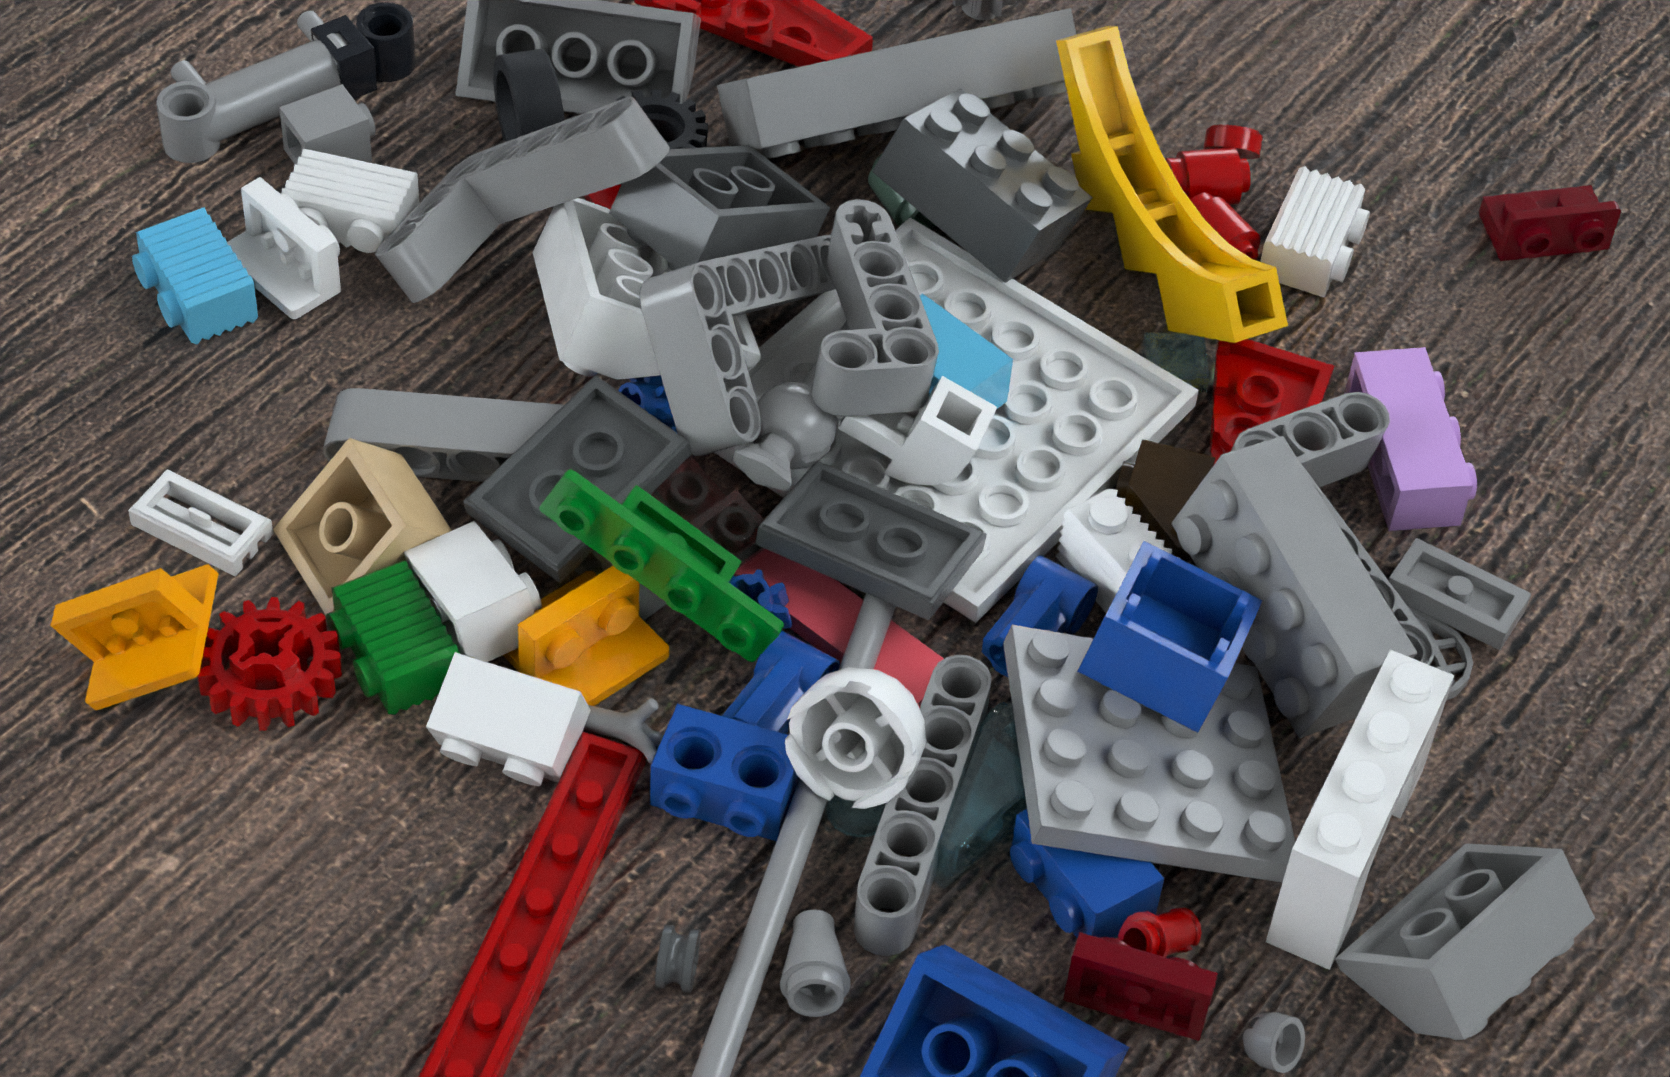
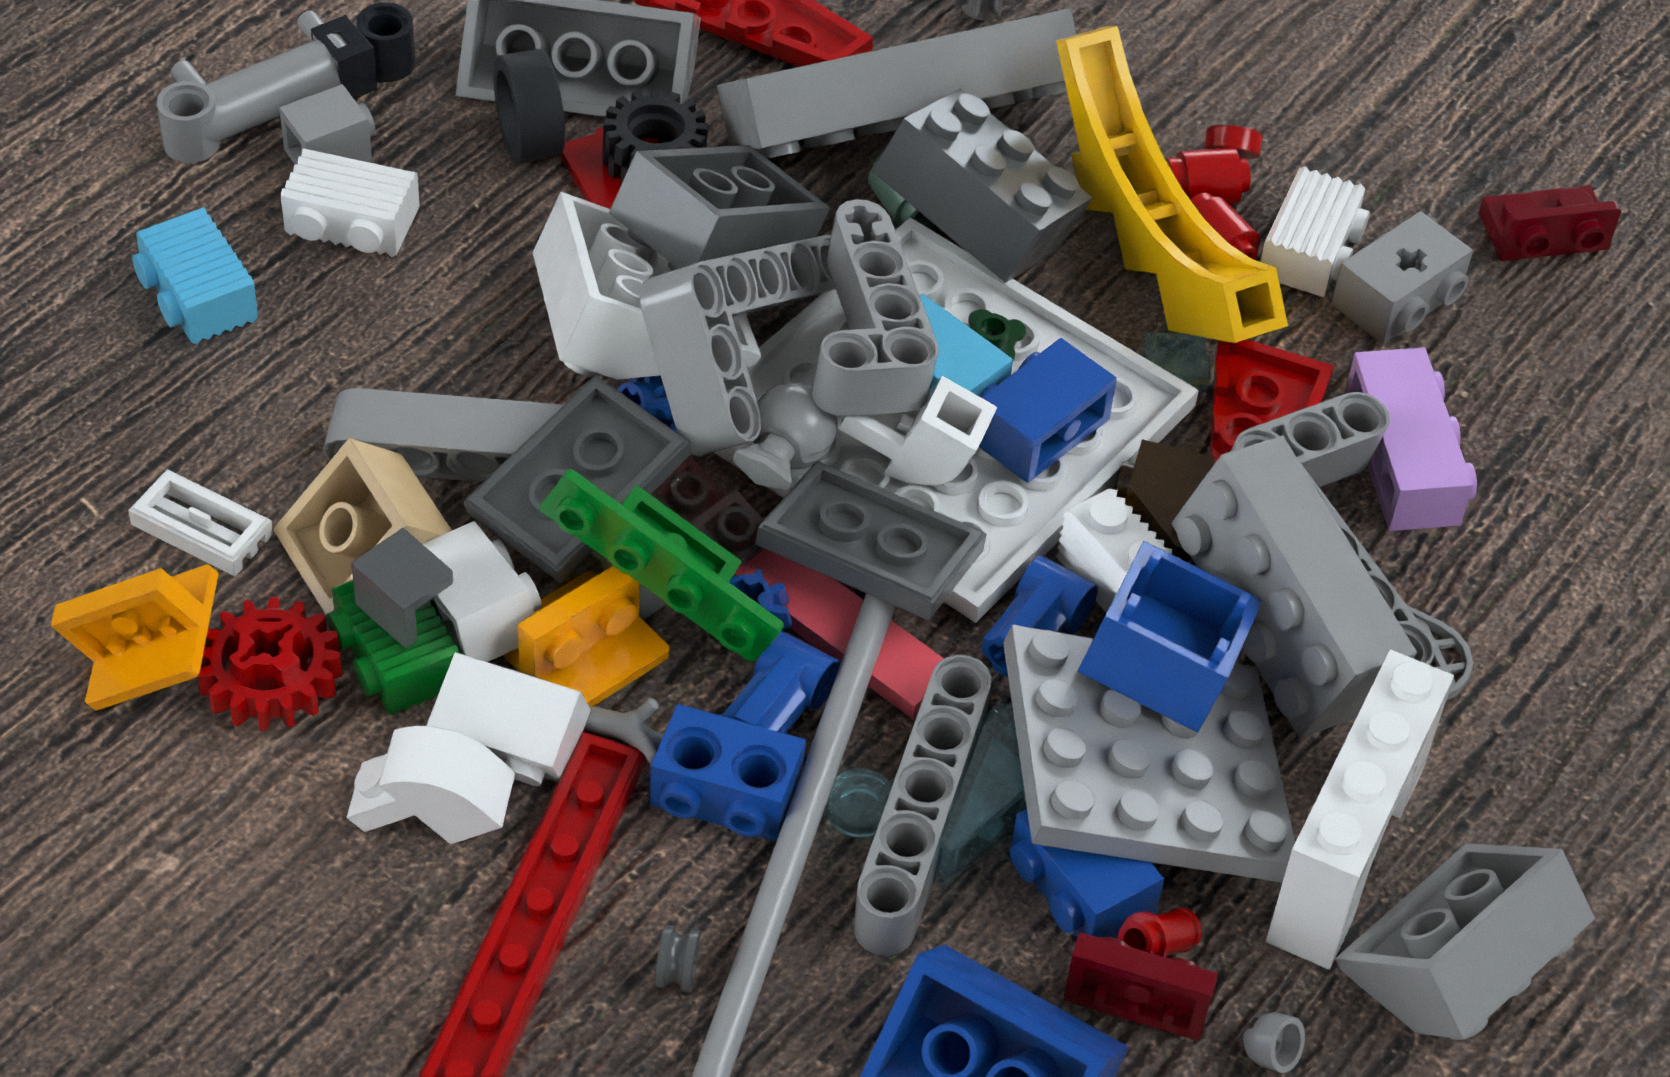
(286, 251): white bracket -> none
(396, 581): none -> dark grey panel
(439, 778): none -> white brick
(515, 181): light grey beam -> none
(814, 967): light grey cone -> none
(856, 736): white cylinder -> none
(998, 330): none -> dark green plate
(1046, 409): none -> blue brick
(1402, 277): none -> light grey brick
(1459, 593): light grey plate -> none

